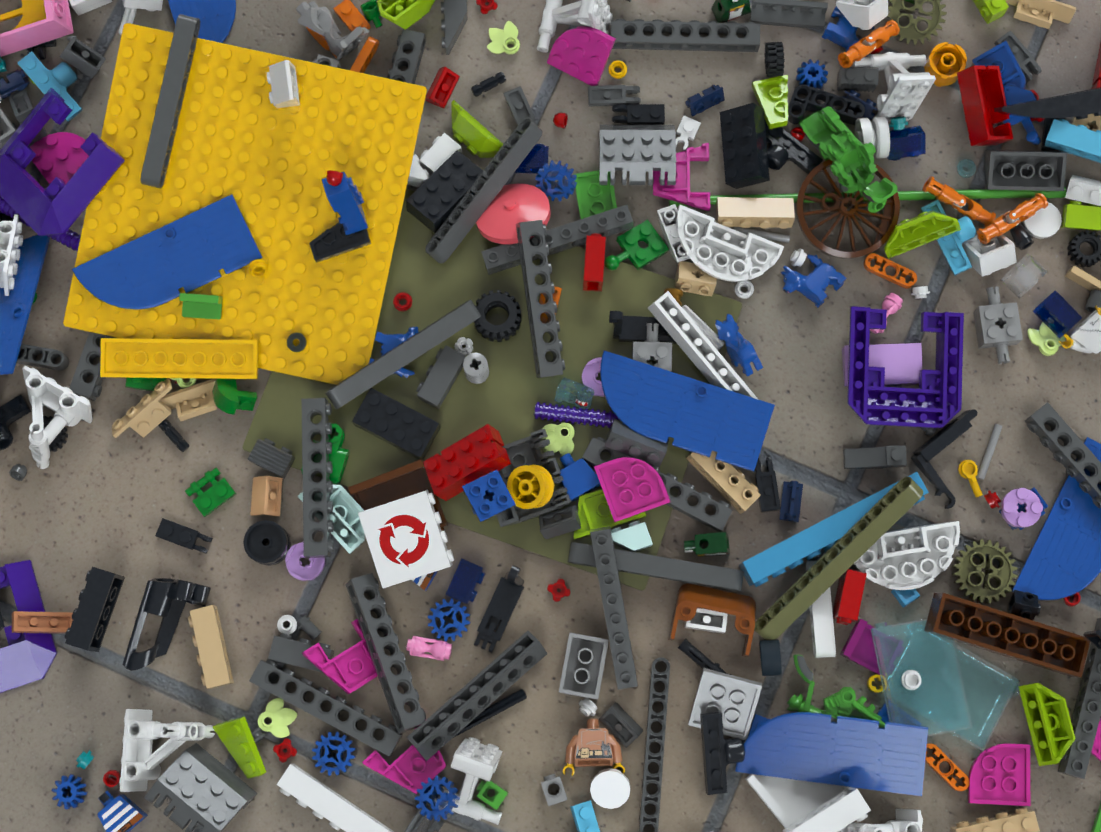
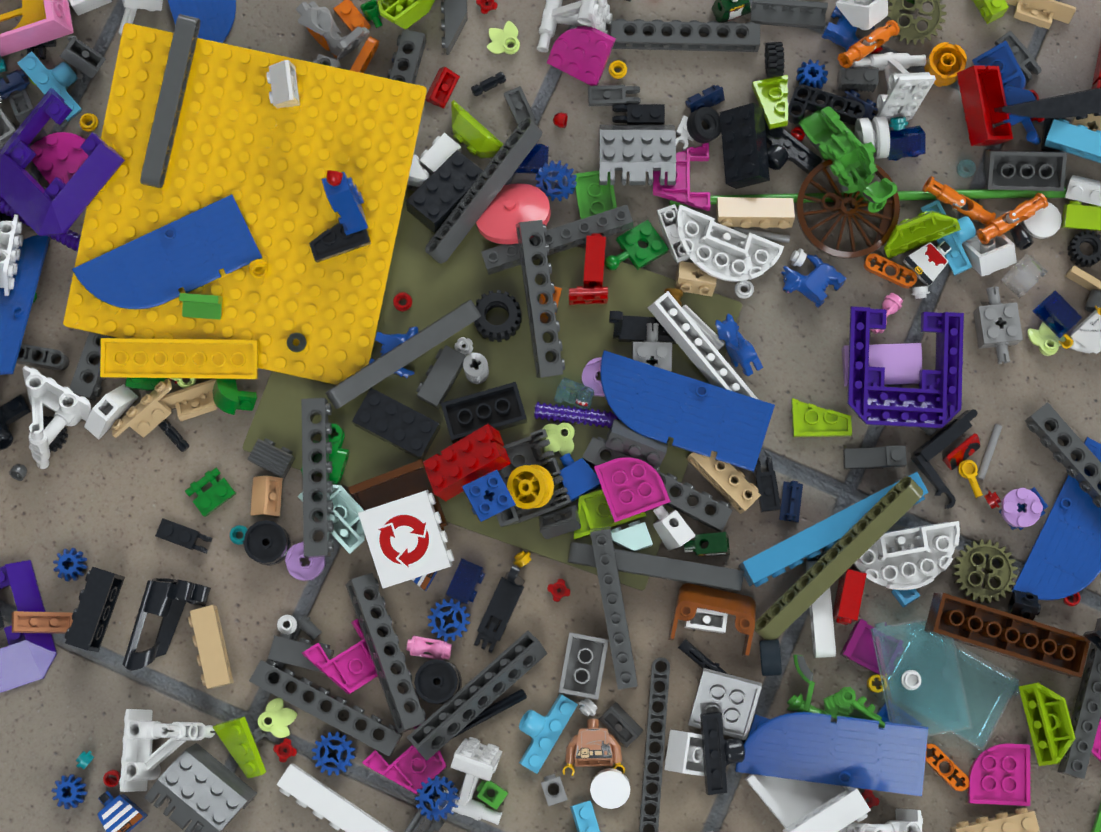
(69, 557): none -> blue gear
(86, 118): none -> yellow plate
(109, 410): none -> white slope
(233, 534): none -> teal plate
(430, 672): none -> black wheel
(496, 406): none -> black brick
(522, 559): none -> yellow plate
(544, 731): none -> medium azure plate
(590, 295): none -> red plate
(671, 528): none -> white torso
(685, 753): none -> white slope
(695, 127): none -> black tyre
(818, 422): none -> lime wing
(873, 801): none -> red plate
(928, 261): none -> torso
(962, 452): none -> red slope

